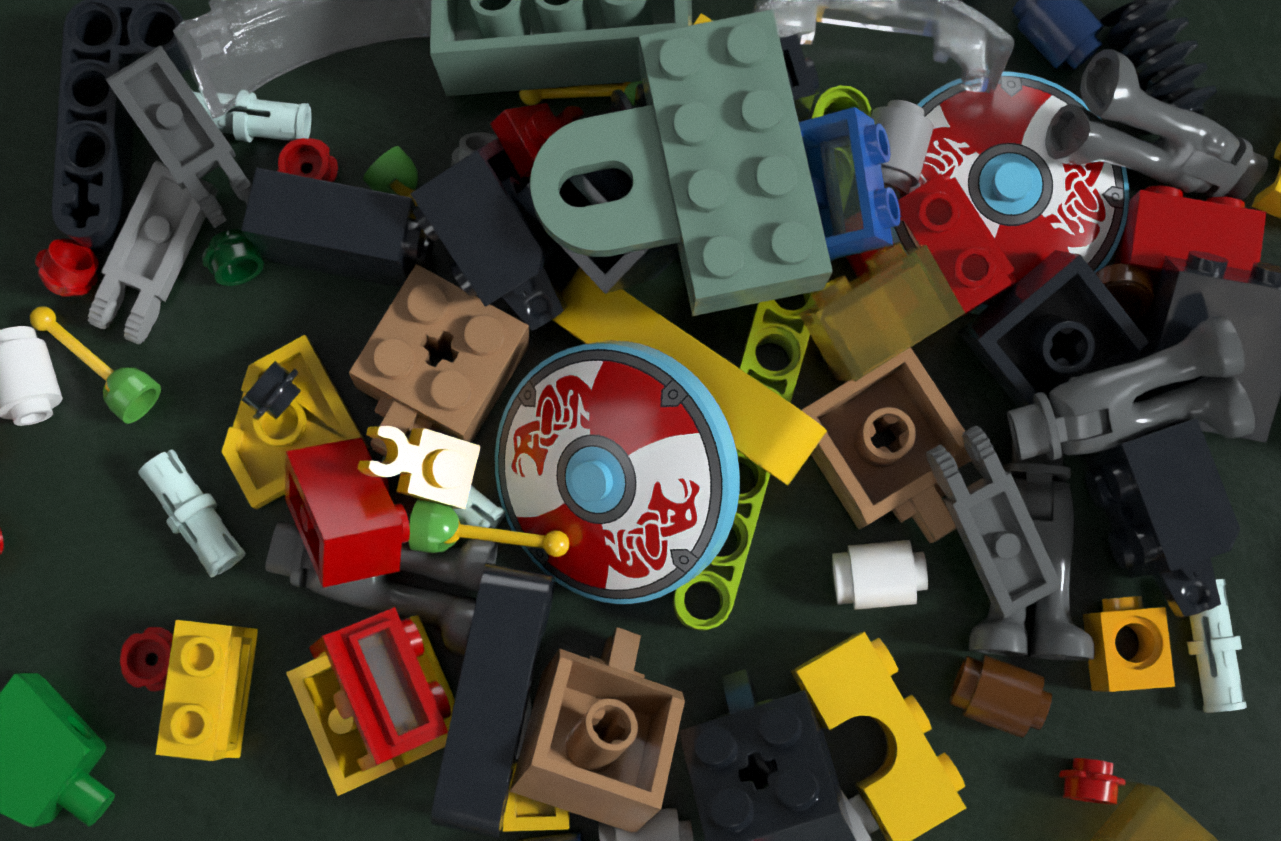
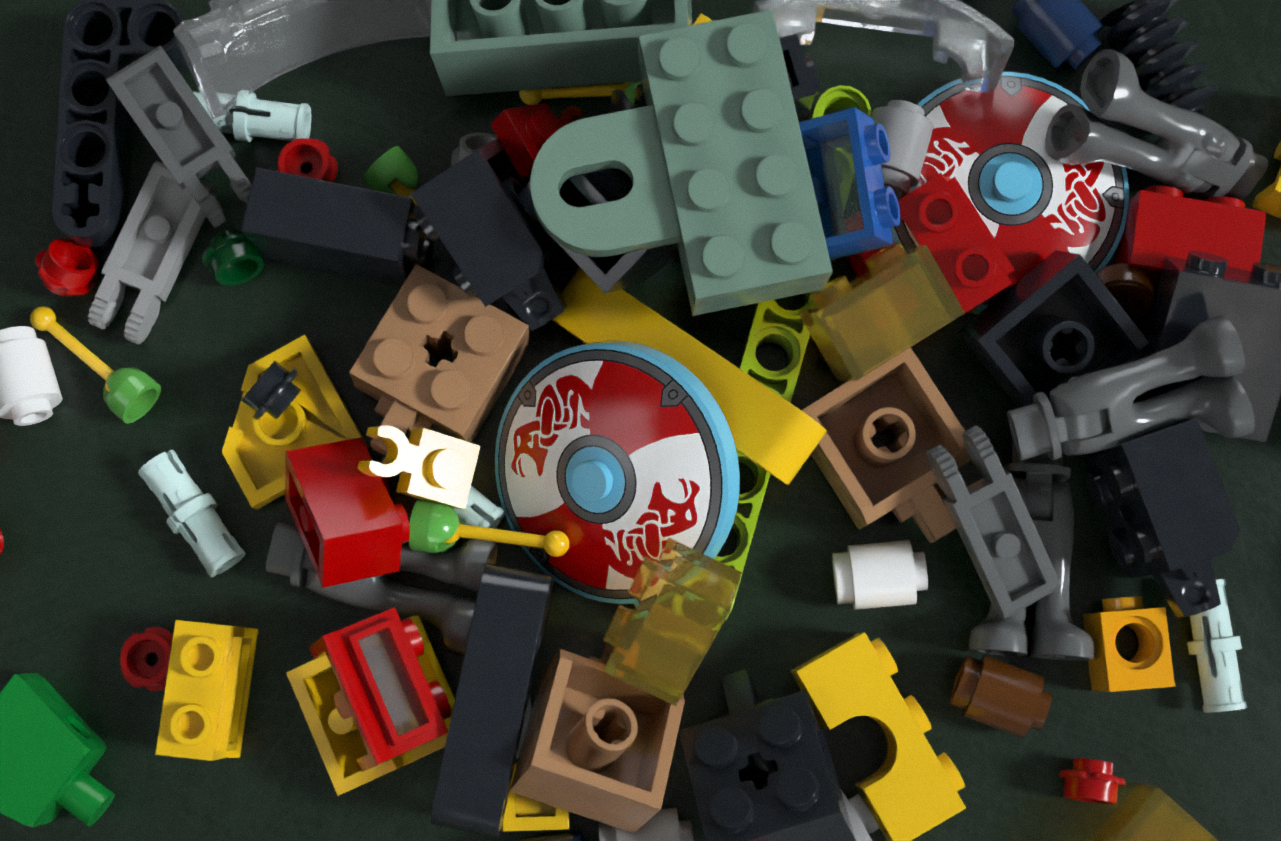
(672, 621): none -> clear yellow brick

